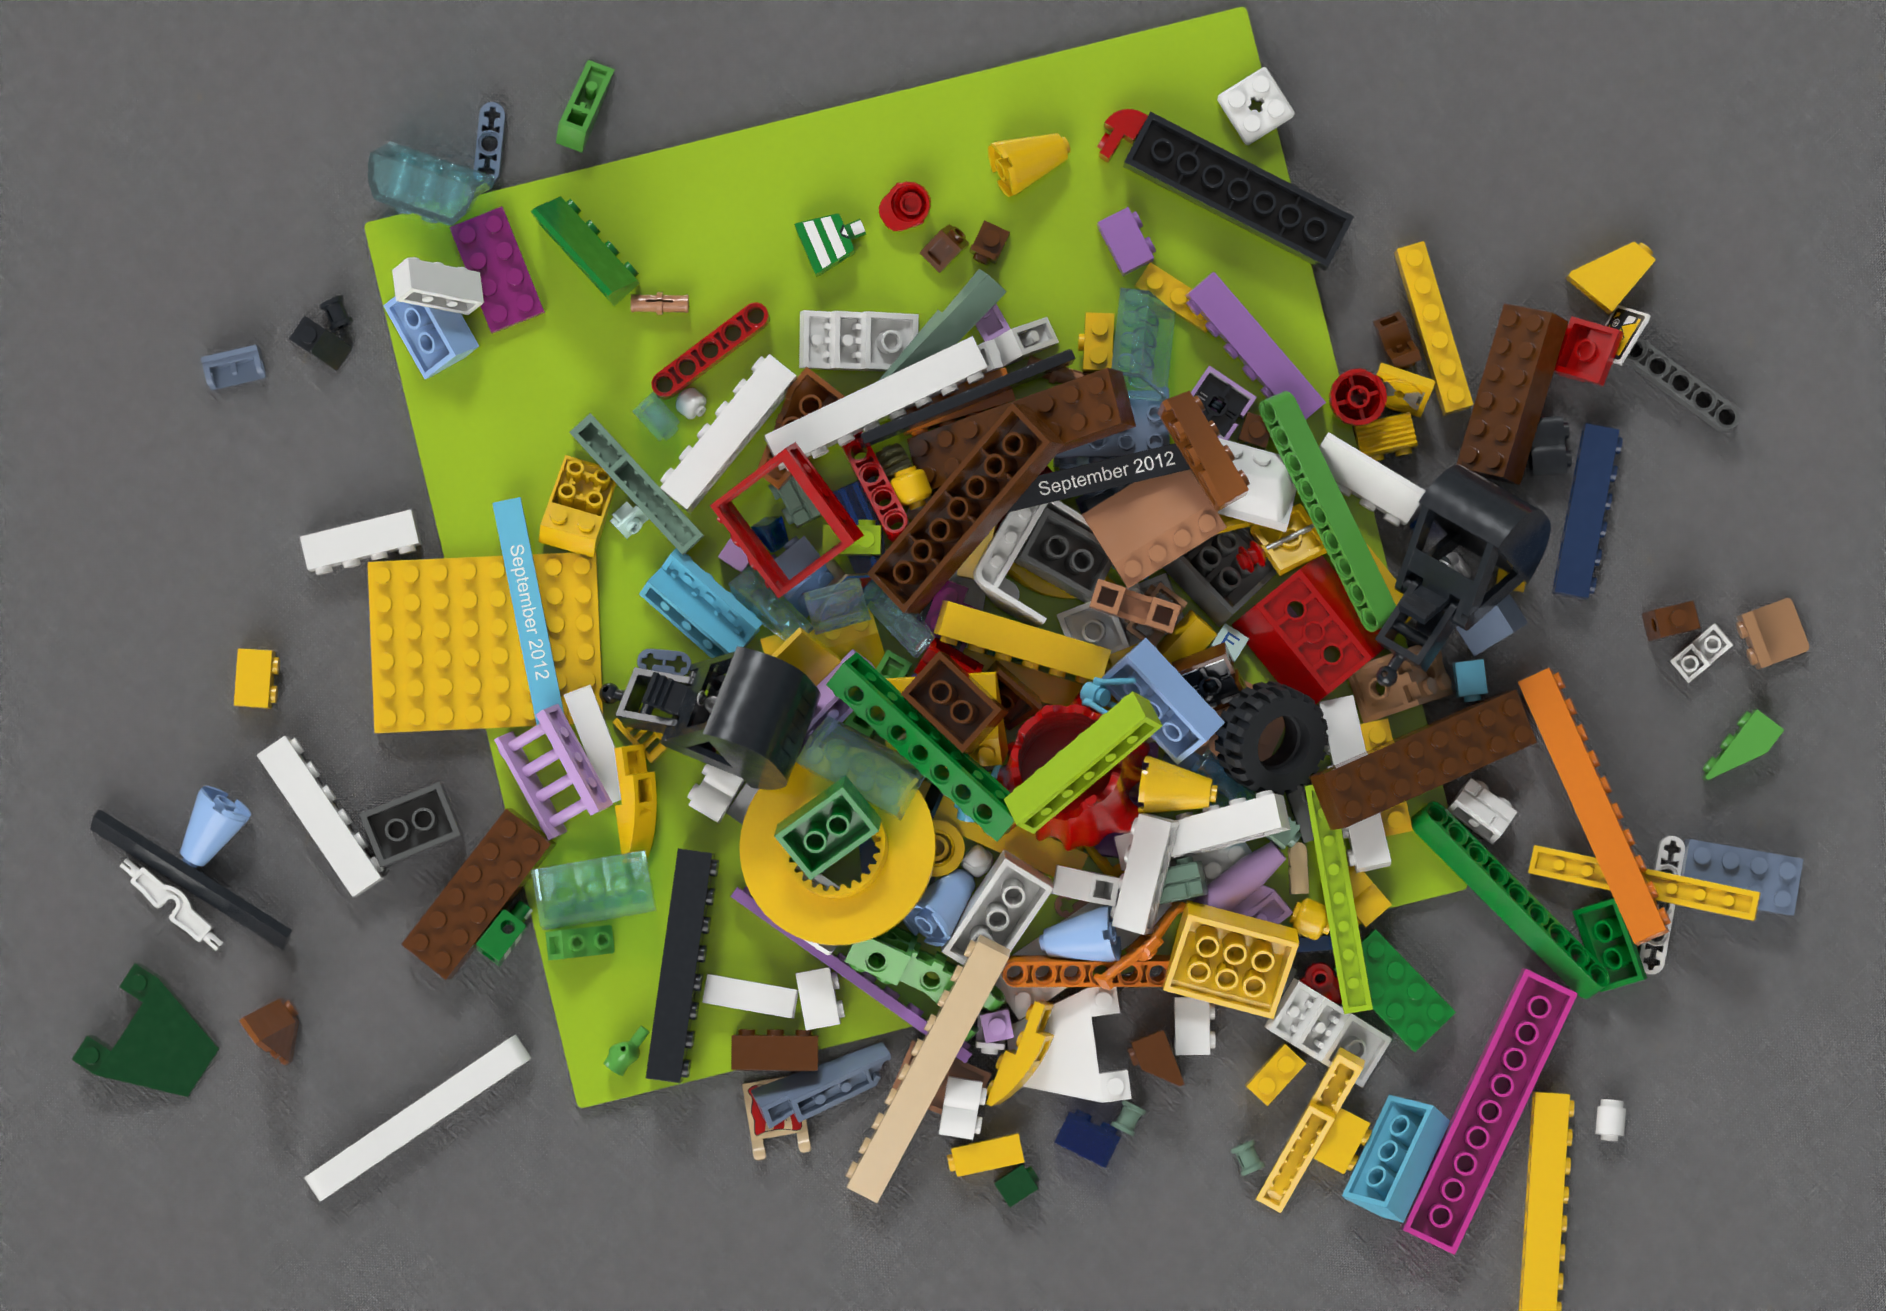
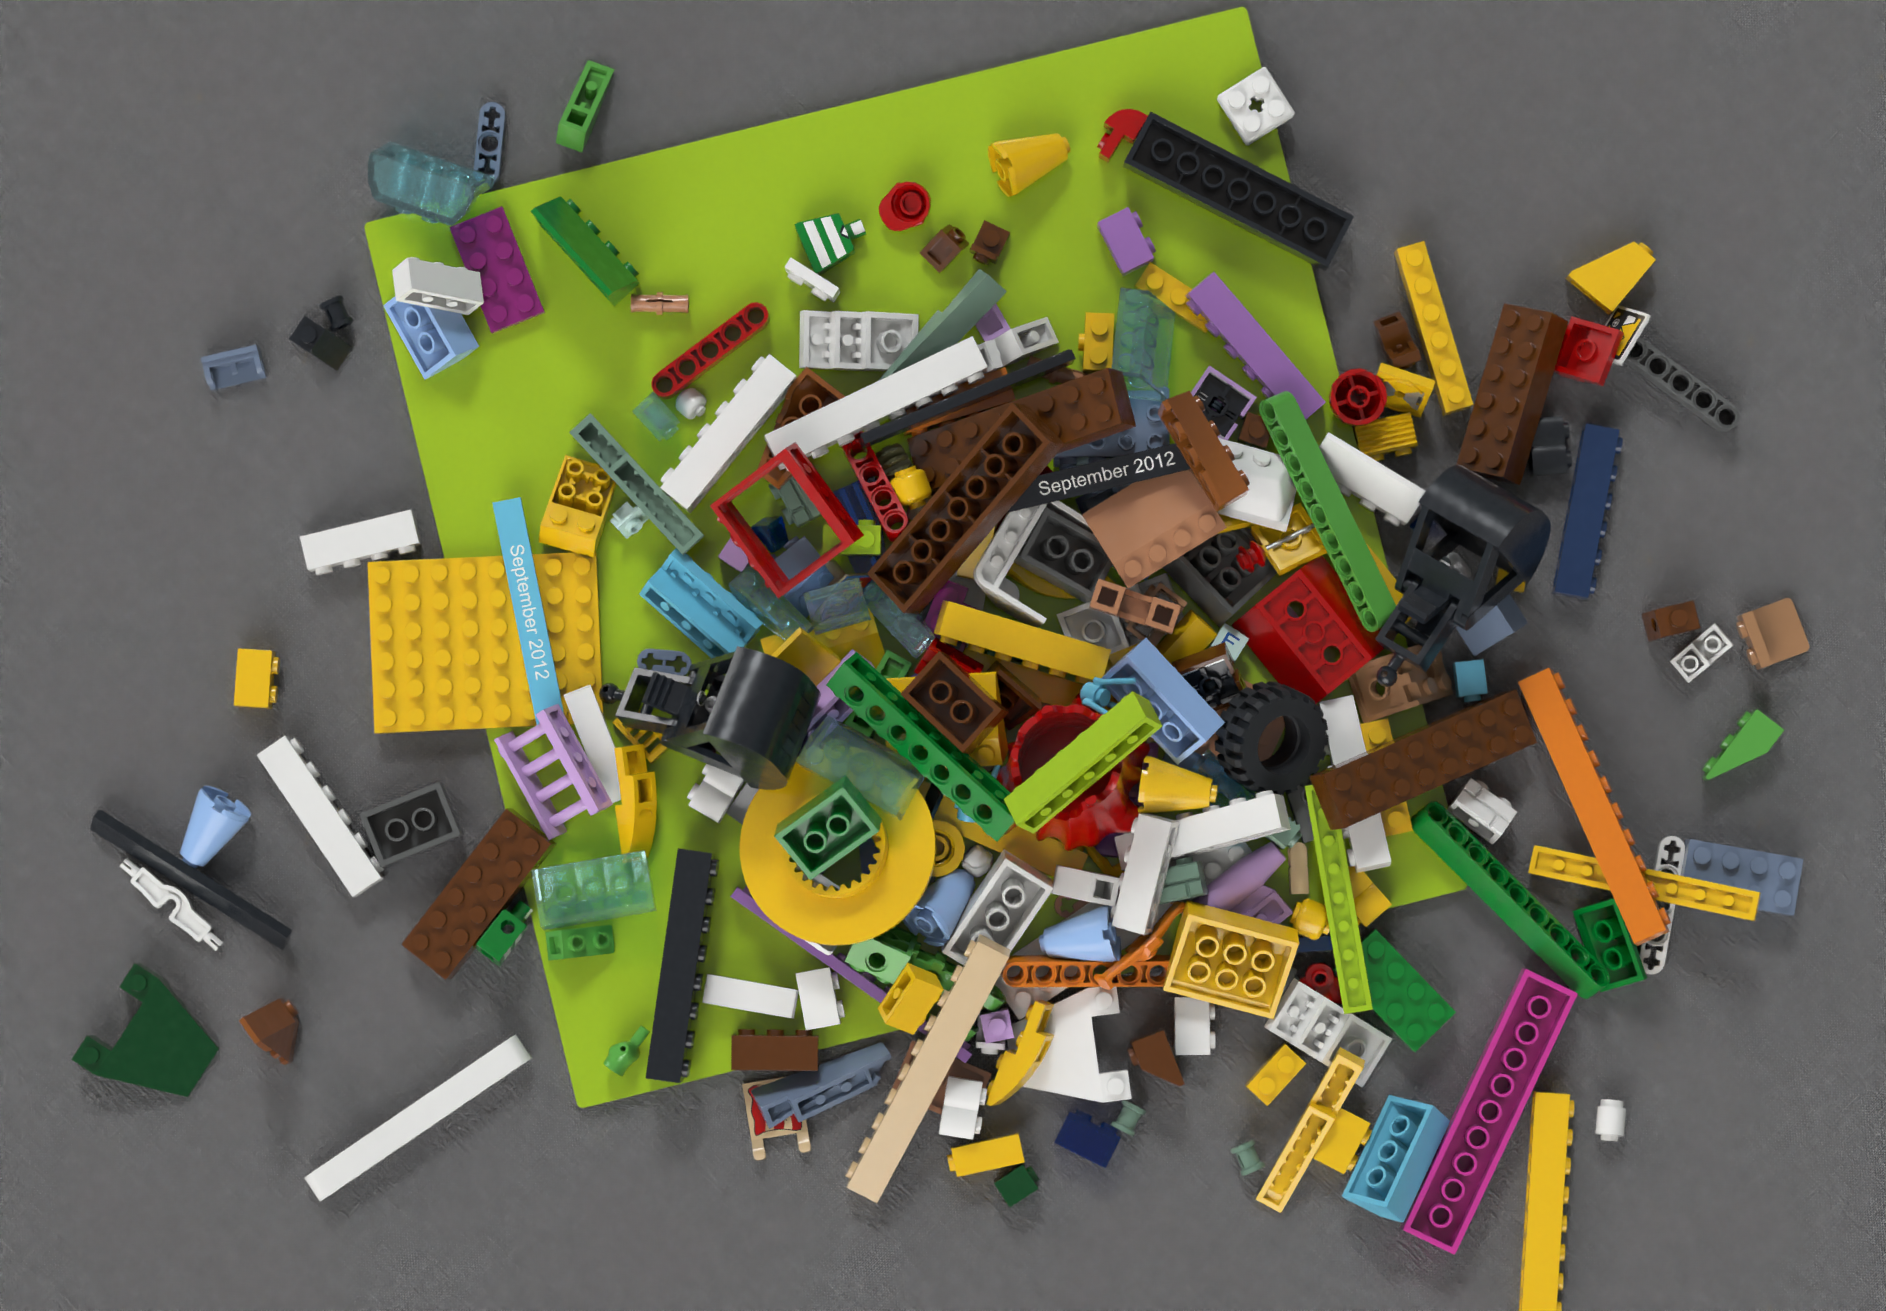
(820, 287): none -> white plate
(910, 999): none -> yellow brick

